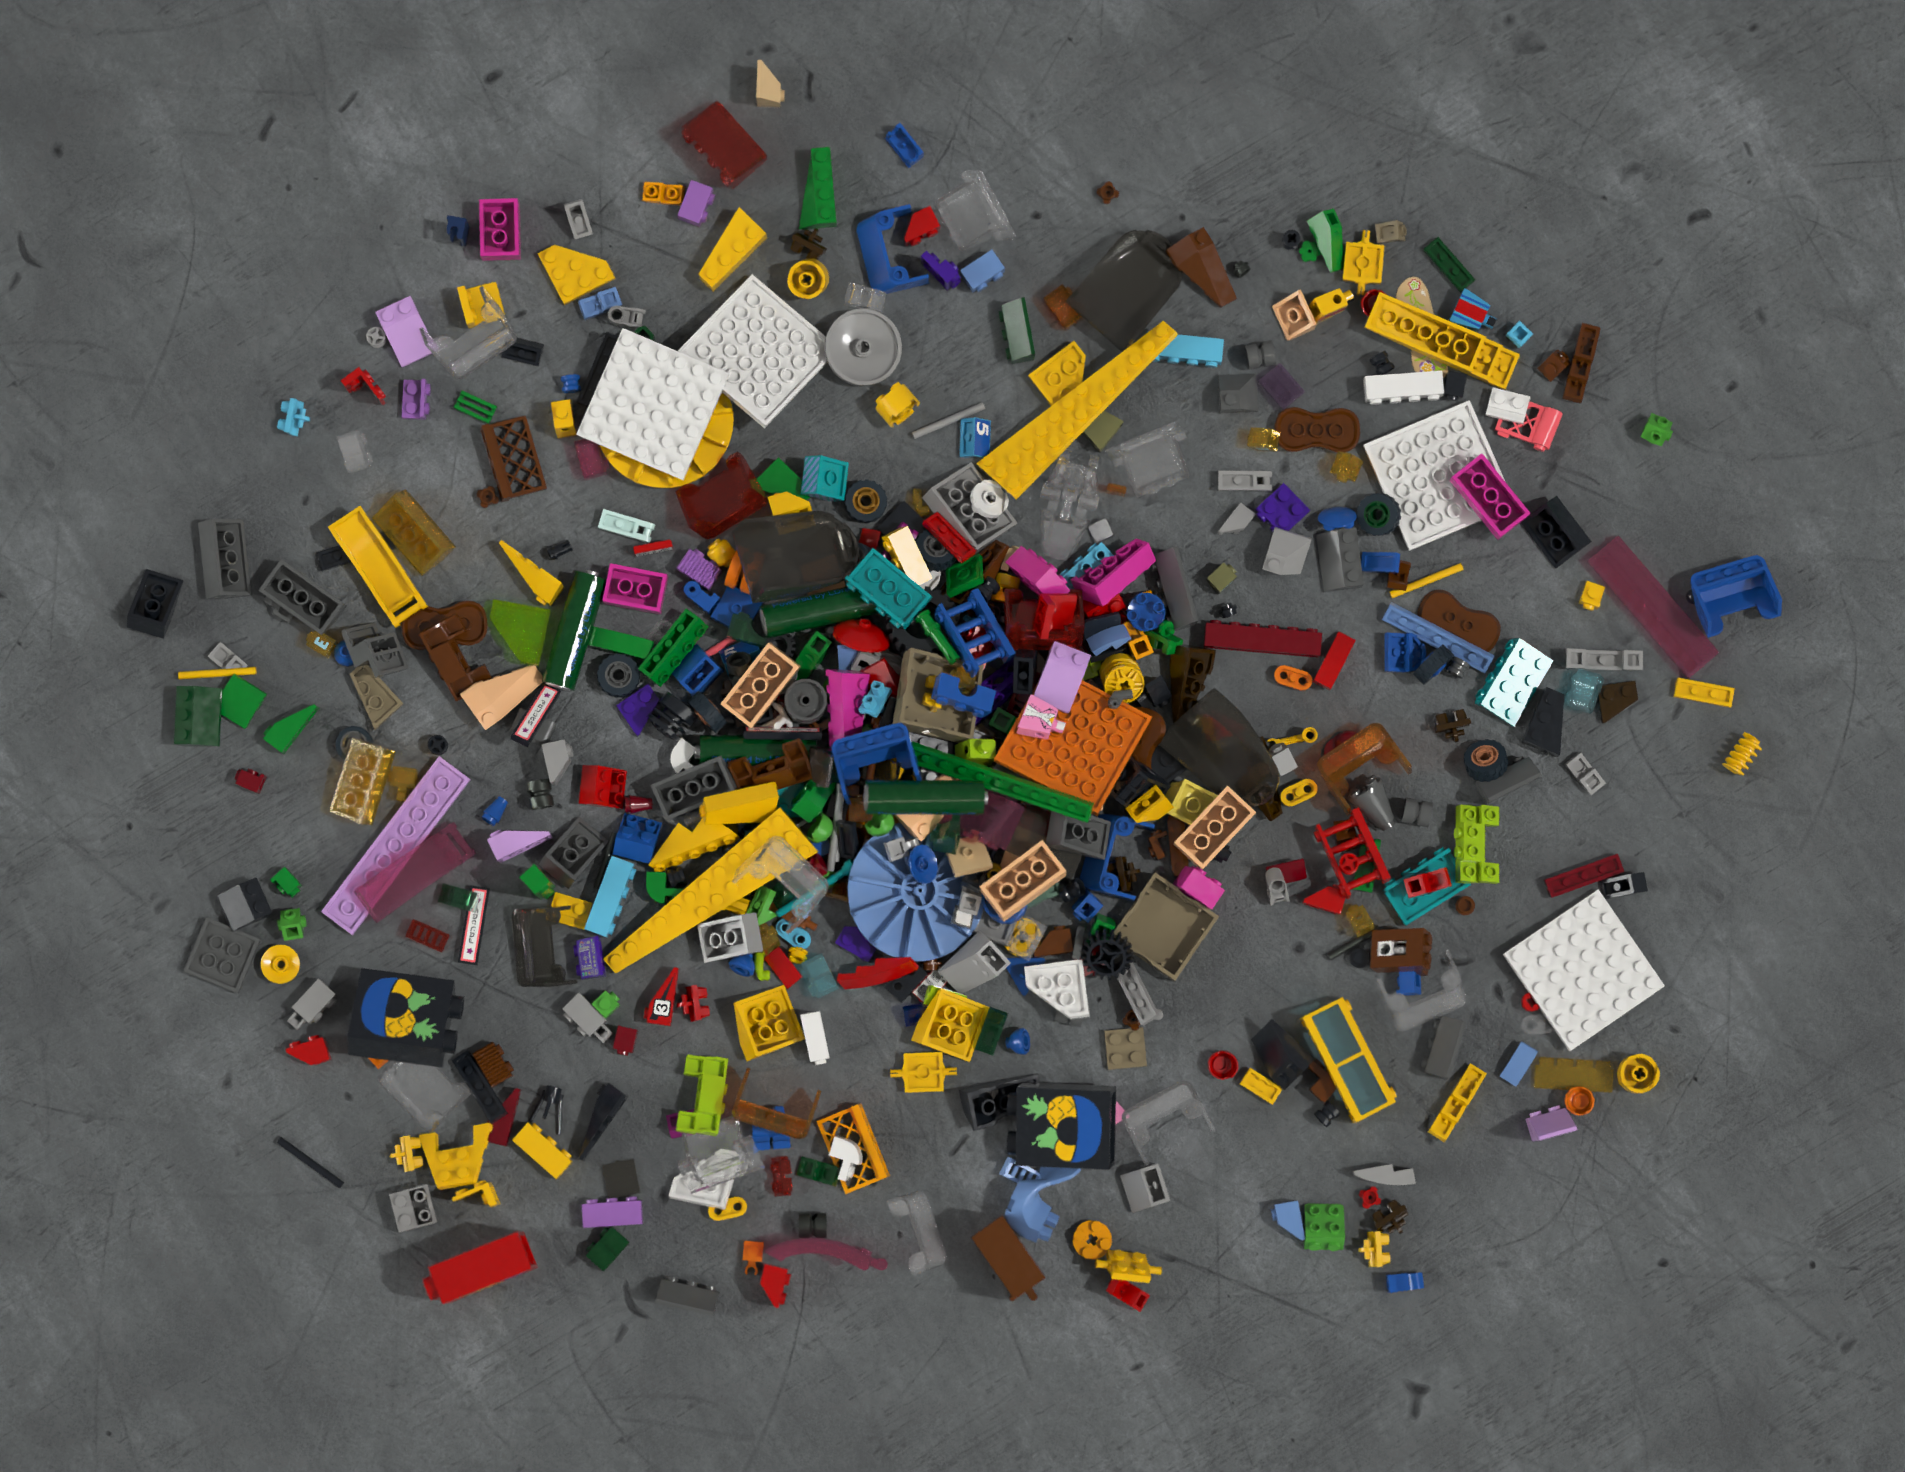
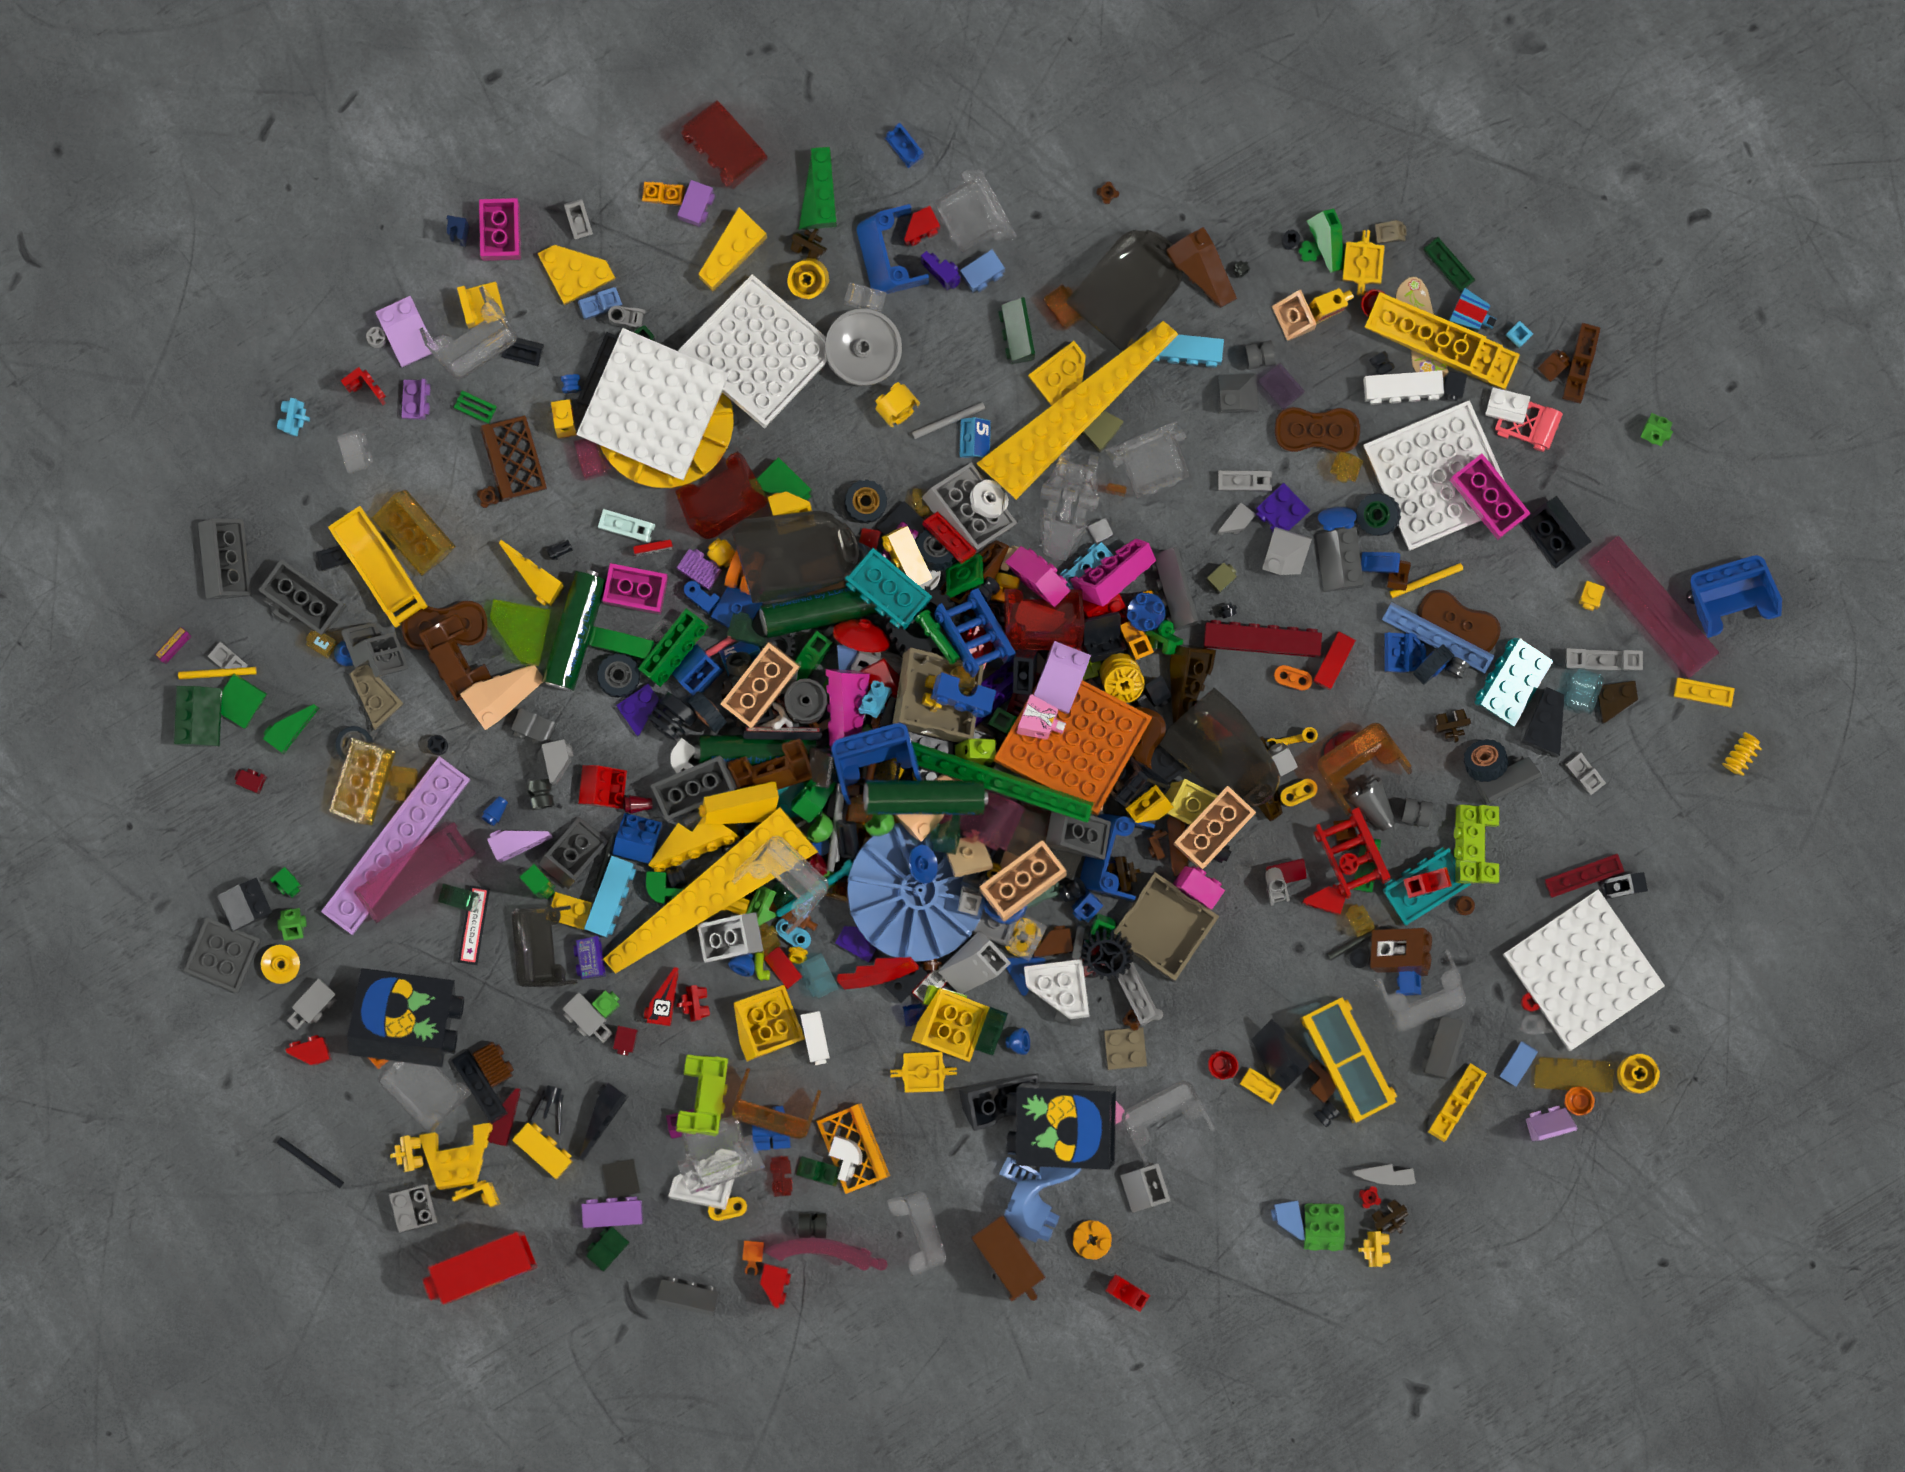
(154, 603): black slope -> none
(173, 645): none -> magenta slope
(411, 930): clear red slope -> none
(535, 715): tile -> none
(768, 88): tan slope -> none
(824, 478): teal container -> none
(899, 848): light grey plate -> none
(961, 918): slope -> none
(1054, 612): red bracket -> none
(1112, 636): medium blue slope -> none
(1118, 696): dark grey arm -> none
(1128, 1266): yellow plate -> none
(1263, 439): clear yellow brick -> none
(1404, 1282): blue leg -> none

